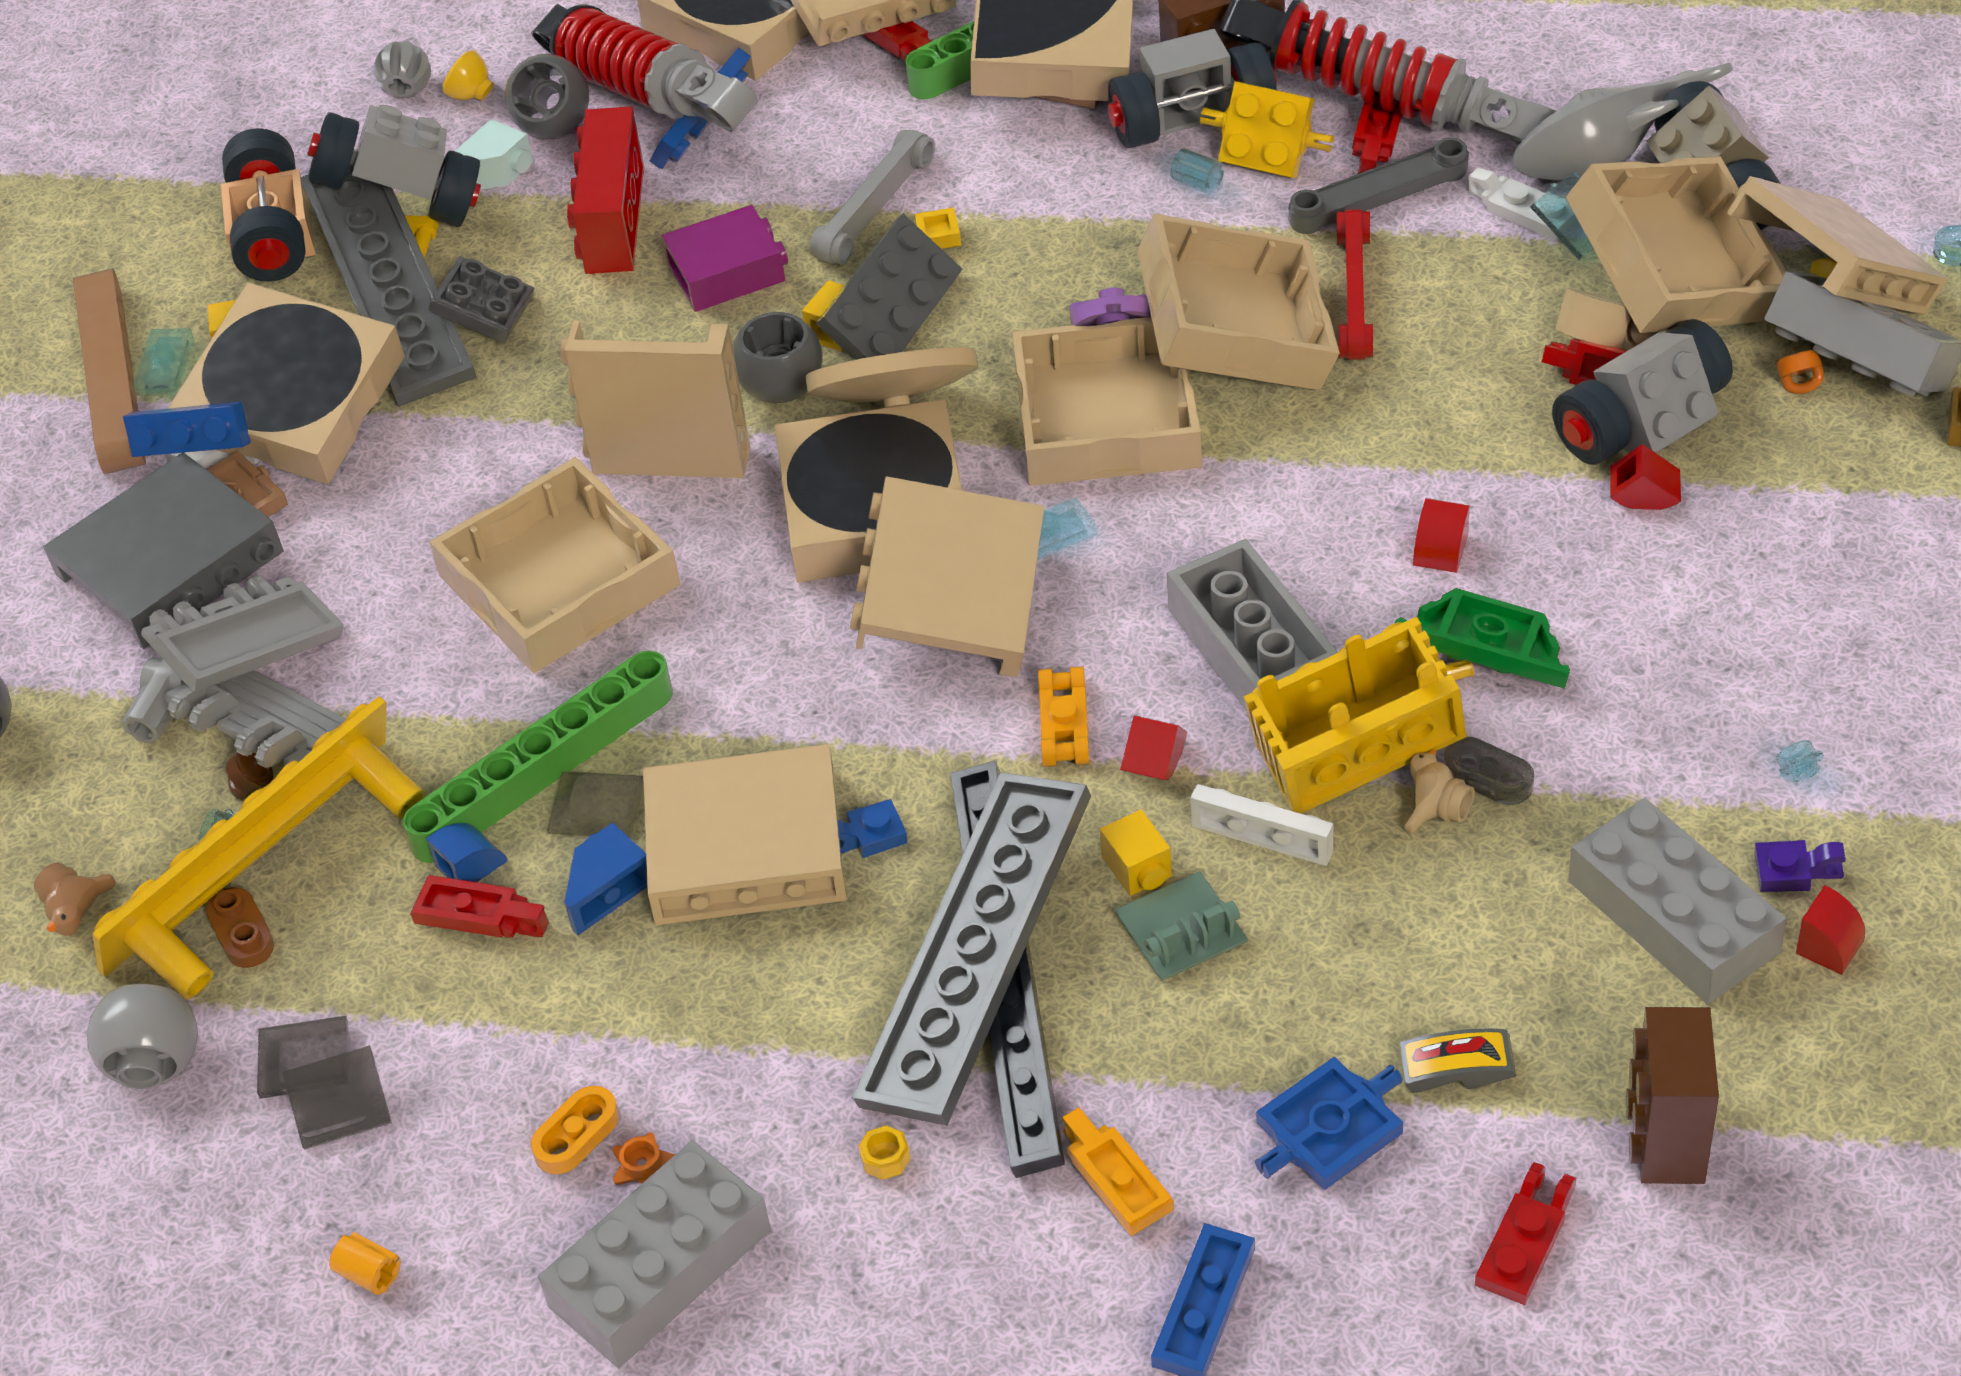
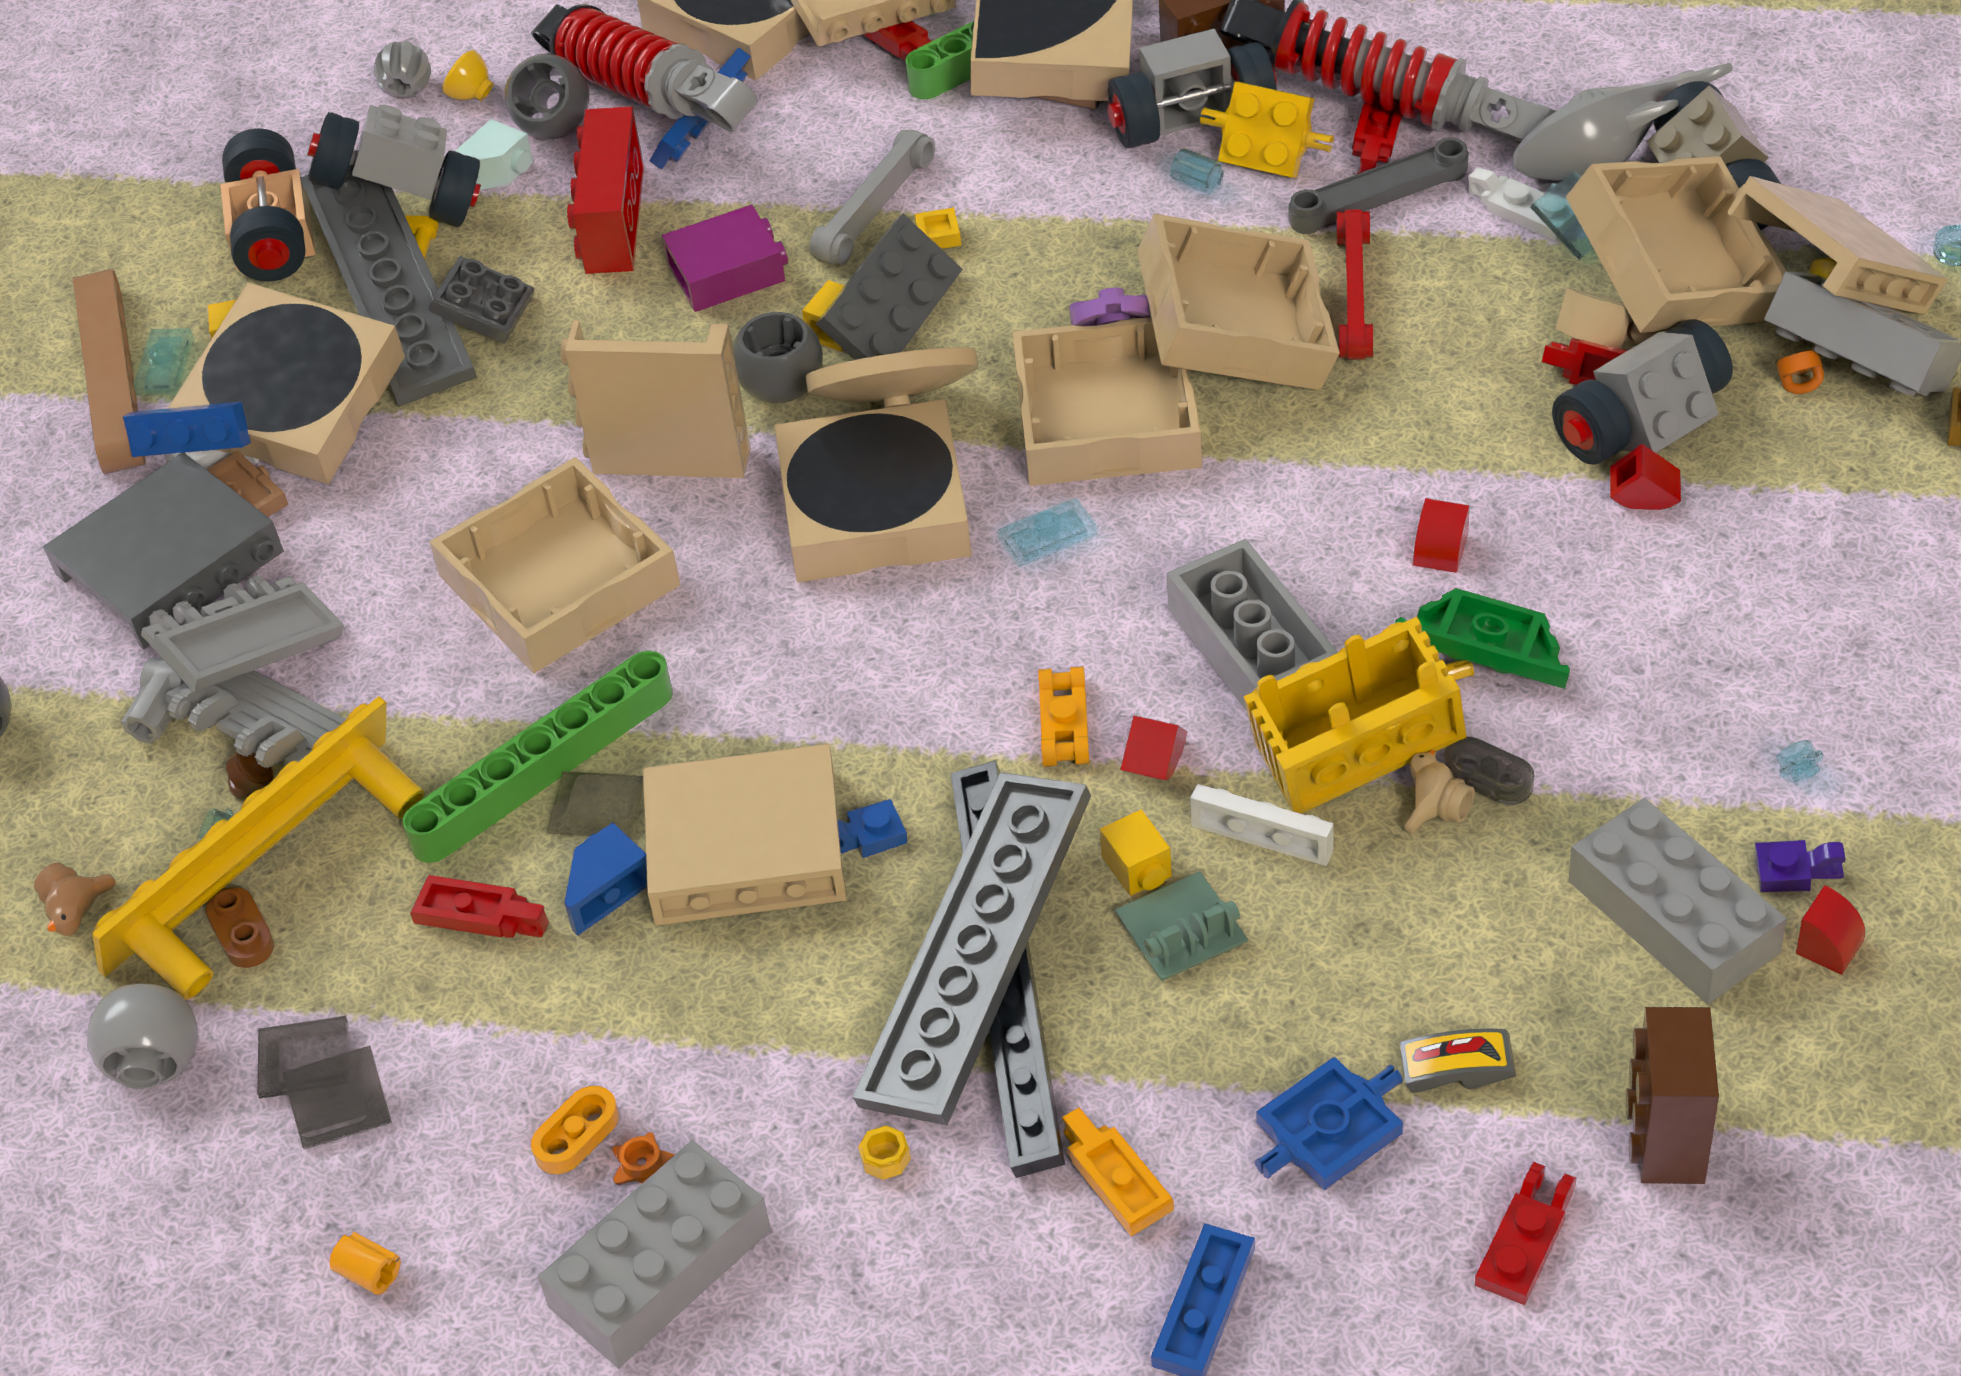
(464, 852): blue brick -> none
(949, 570): tan panel -> none

